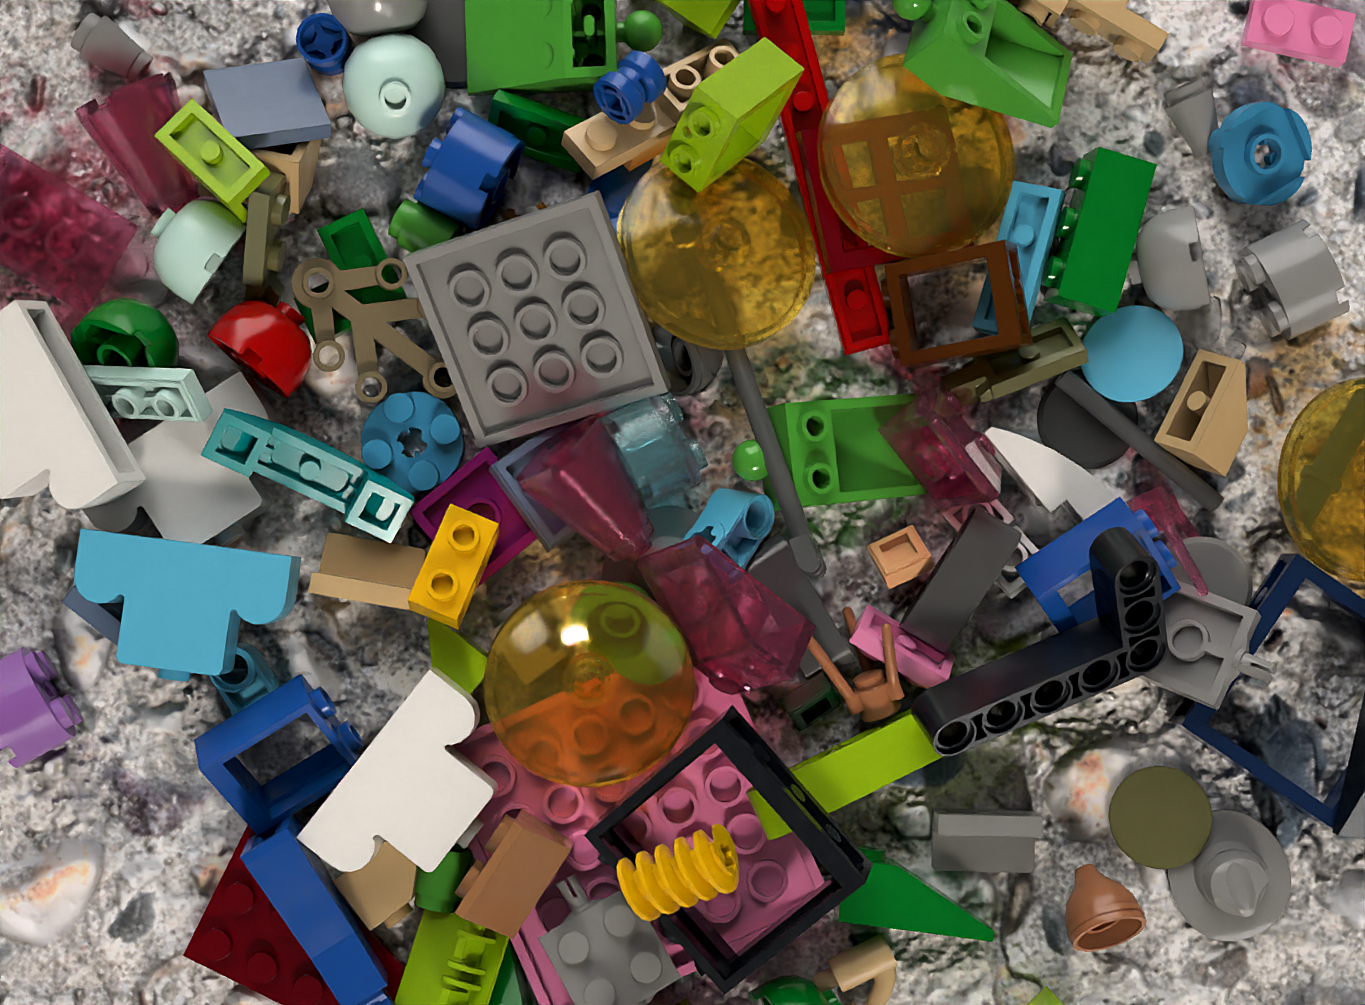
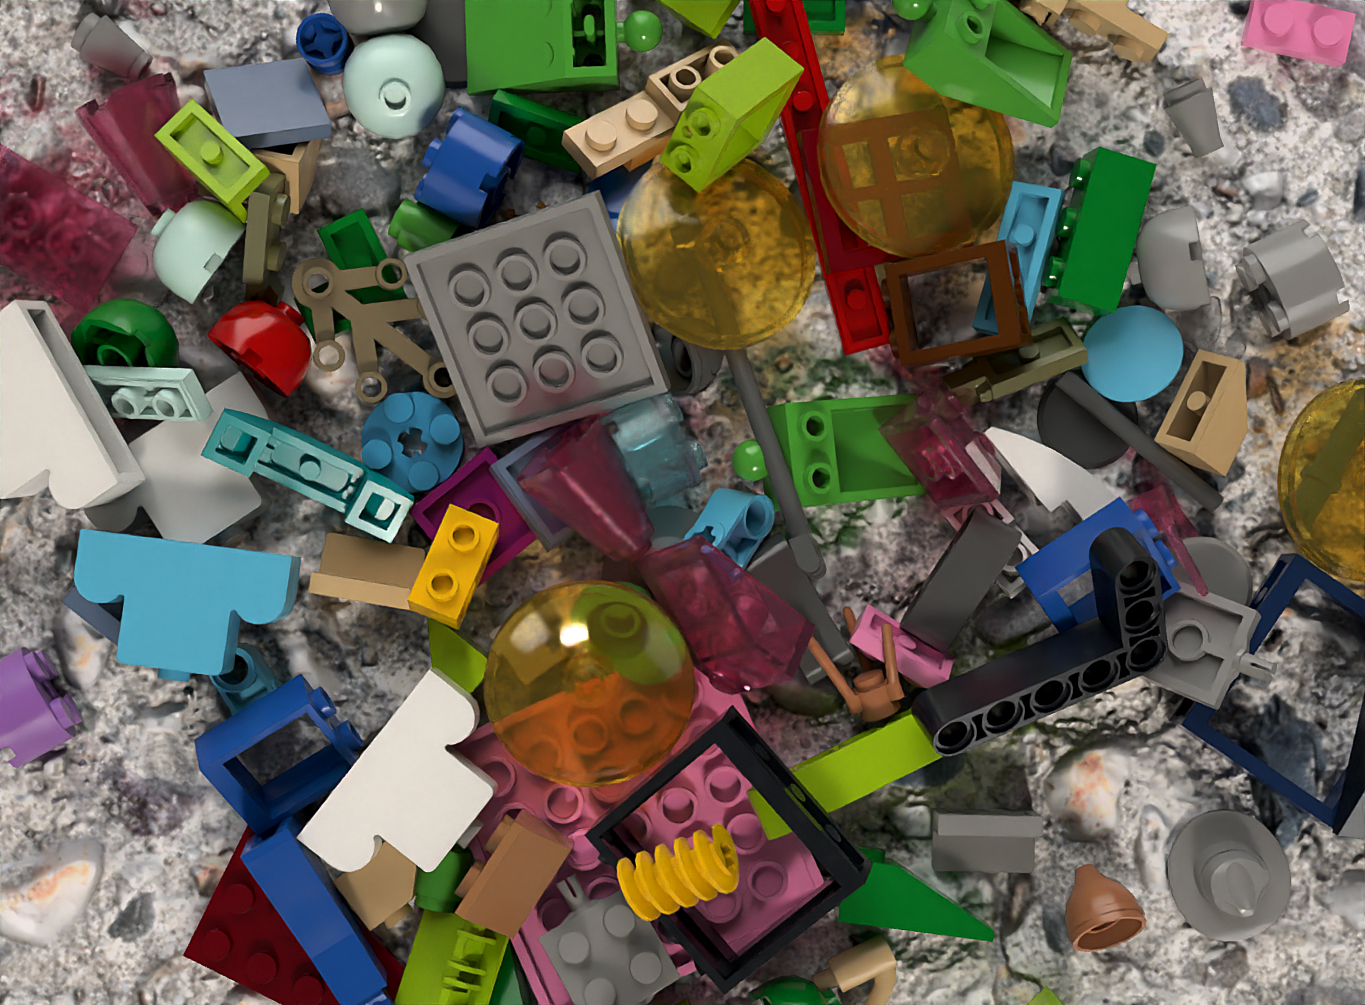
(633, 84): blue wheel -> none
(810, 701): dark green tile -> none
(900, 557): light nougat tile -> none
(1160, 817): olive piece -> none
(1234, 150): dark azure plate -> none

